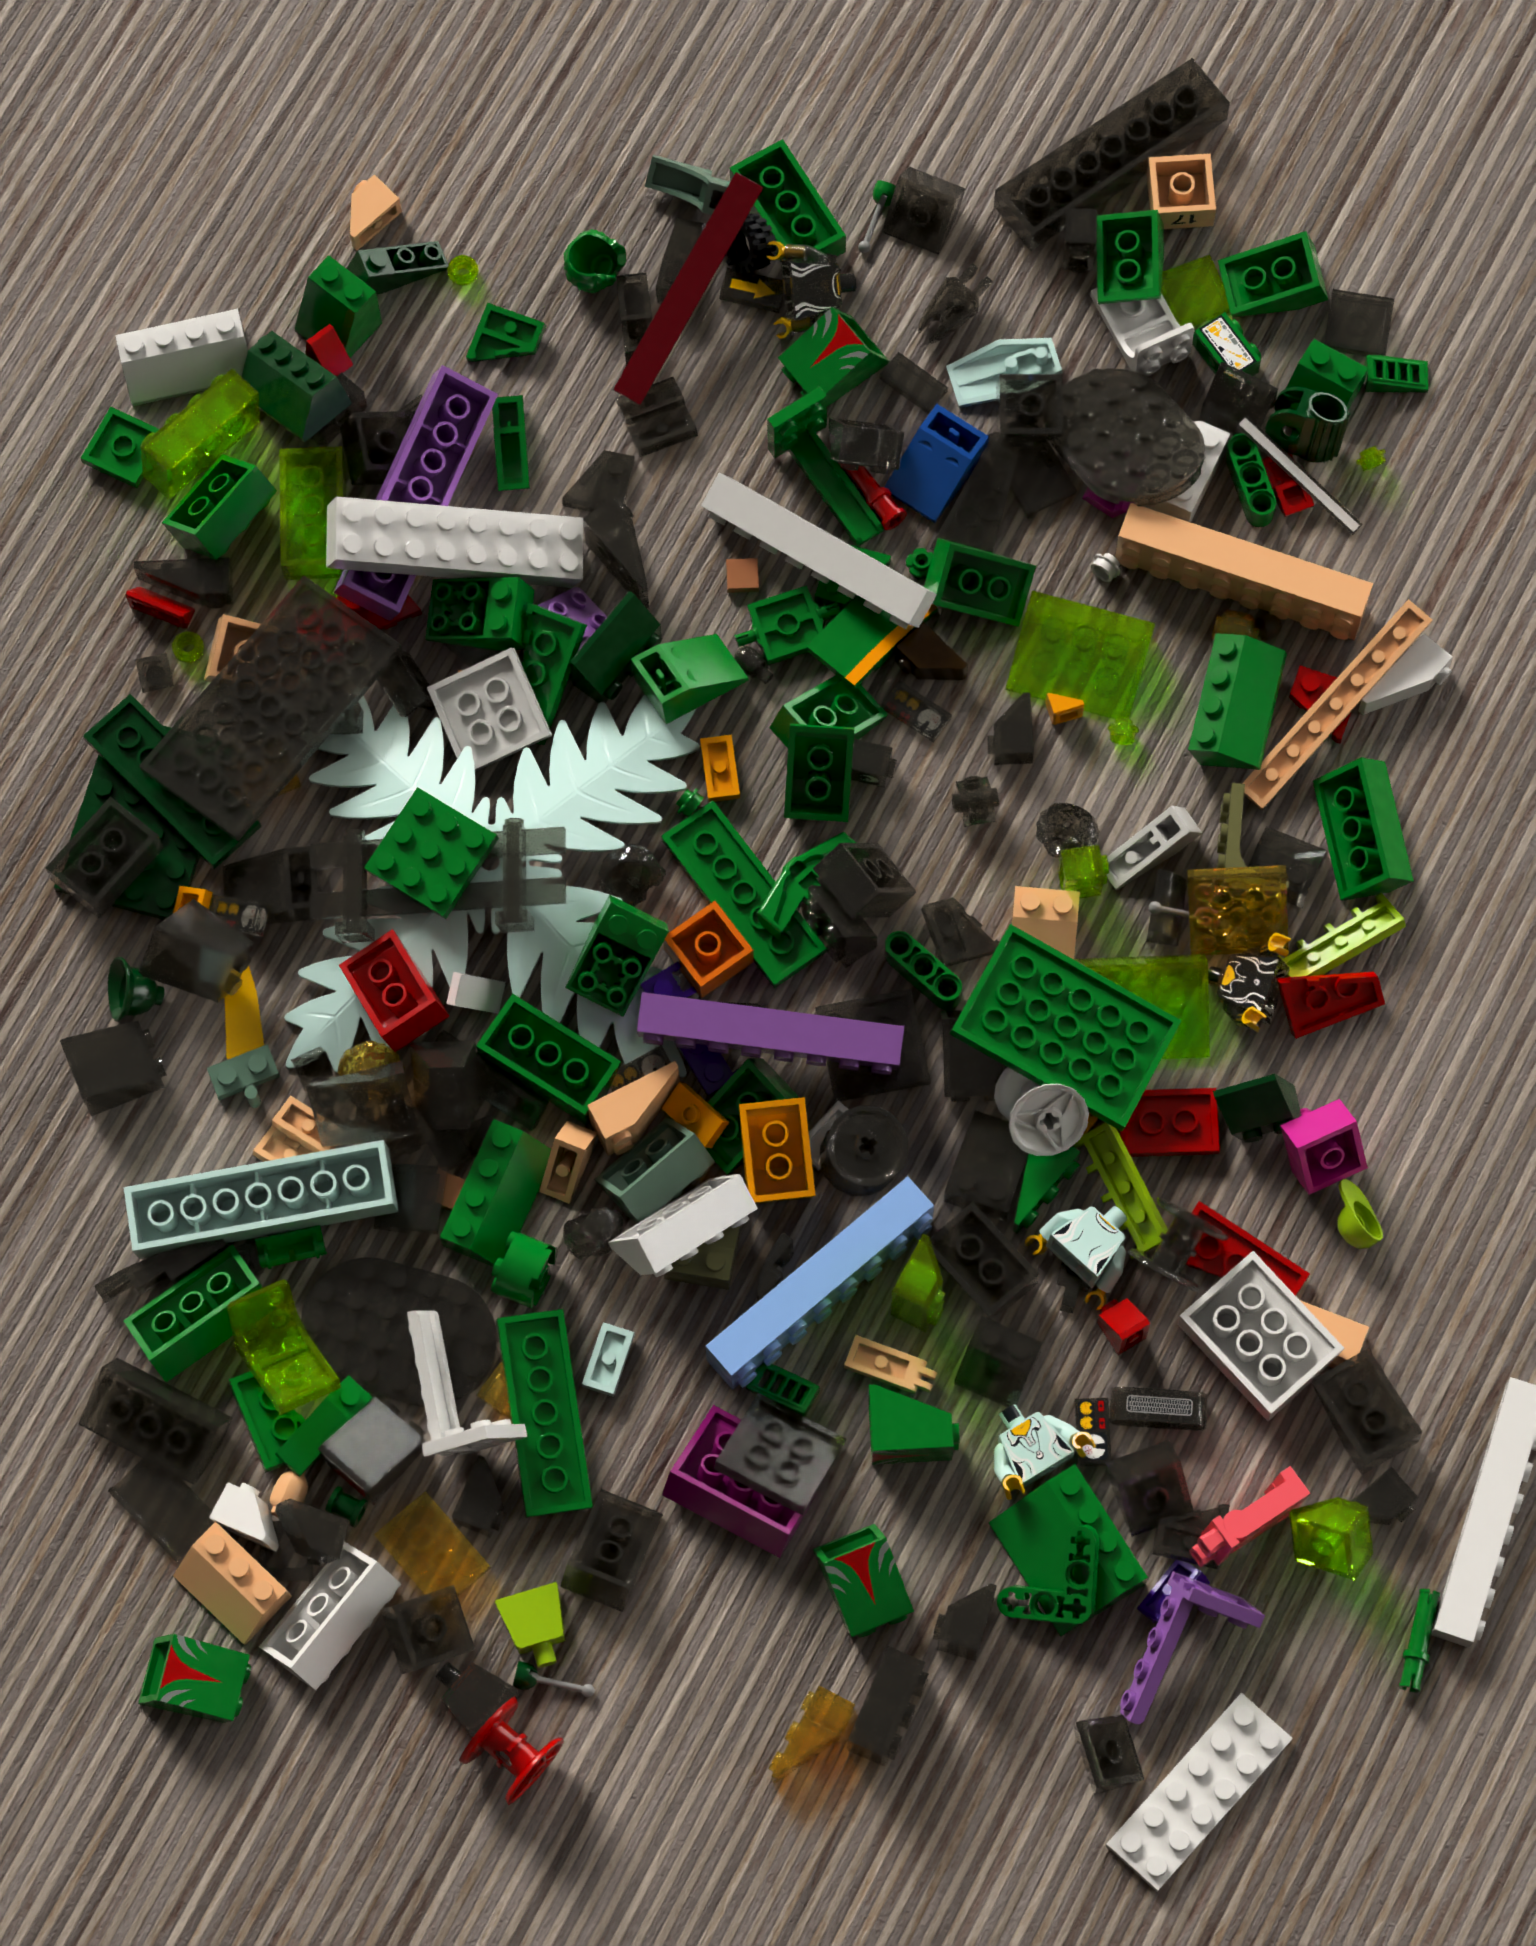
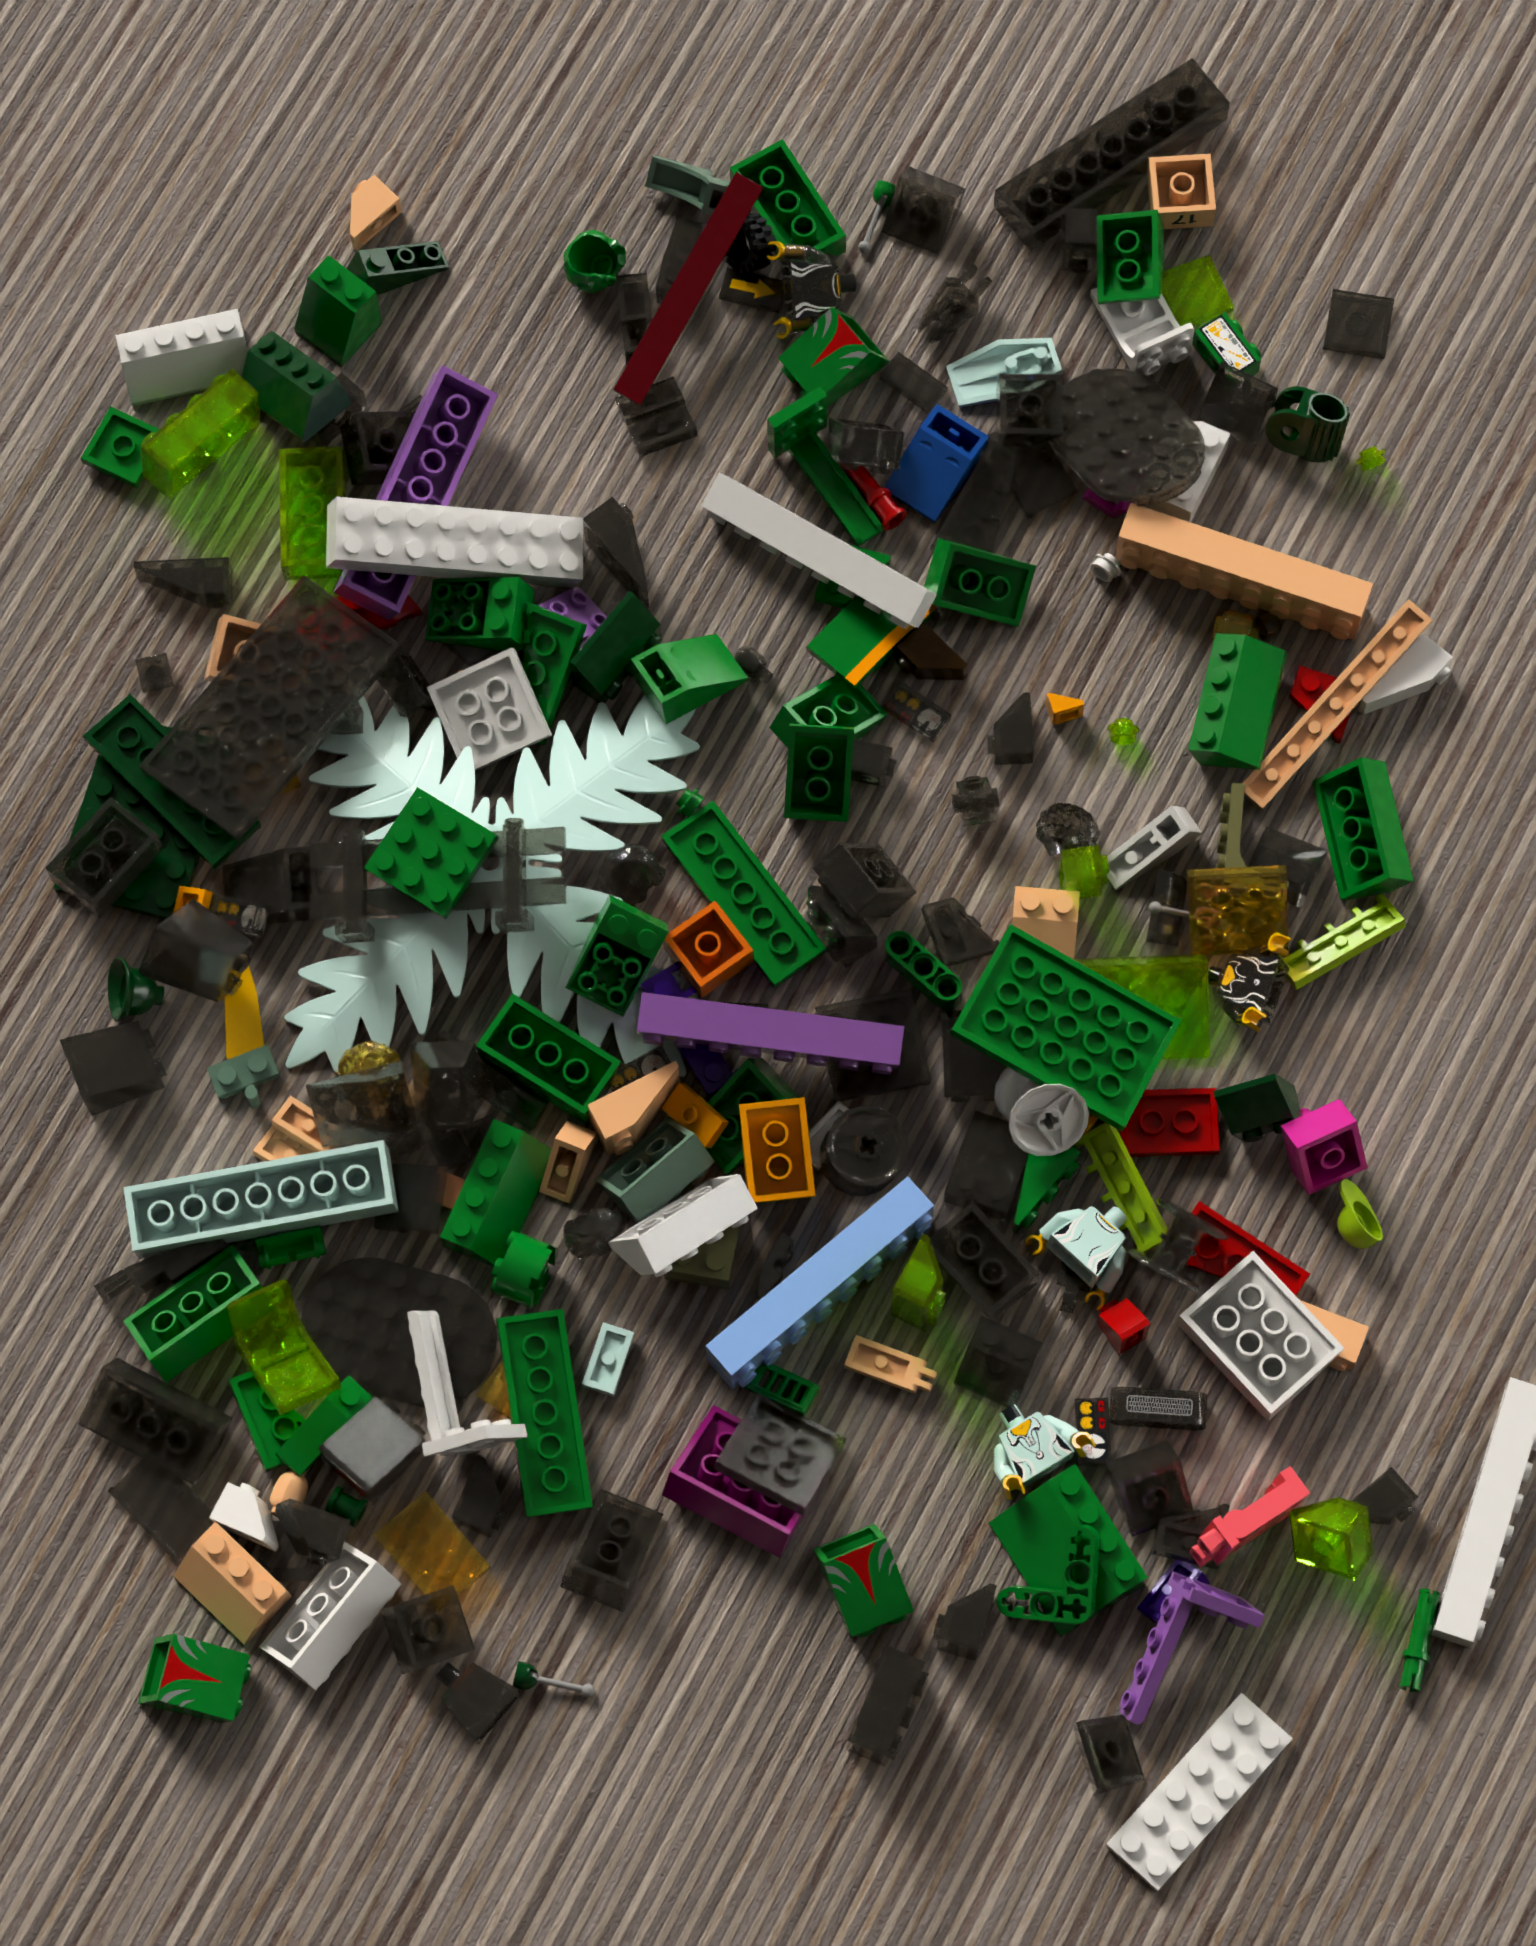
(160, 606): red slope -> none
(188, 638): clear neon green plate -> none
(219, 507): green brick -> none
(312, 1067): clear smoke plate -> none
(328, 351): red slope -> none
(393, 991): red slope -> none
(463, 262): clear neon green plate -> none
(475, 992): white tile -> none
(504, 335): green wing -> none
(510, 443): green slope -> none
(526, 1761): red piece -> none
(534, 1621): lime torso -> none
(604, 479): clear smoke wing -> none
(720, 768): light orange plate -> none
(742, 575): nougat tile -> none
(785, 624): green plate -> none
(793, 886): green plate -> none
(819, 1728): clear yellow slope -> none
(908, 1429): green slope -> none
(915, 568): green plate -> none
(1080, 655): clear neon green slope -> none
(1250, 494): green beam -> none
(1273, 277): green slope -> none
(1288, 494): red slope -> none
(1299, 474): sticker -> none
(1327, 999): red wing -> none
(1328, 372): green slope -> none
(1366, 1411): clear smoke slope -> none
(1387, 363): green slope -> none

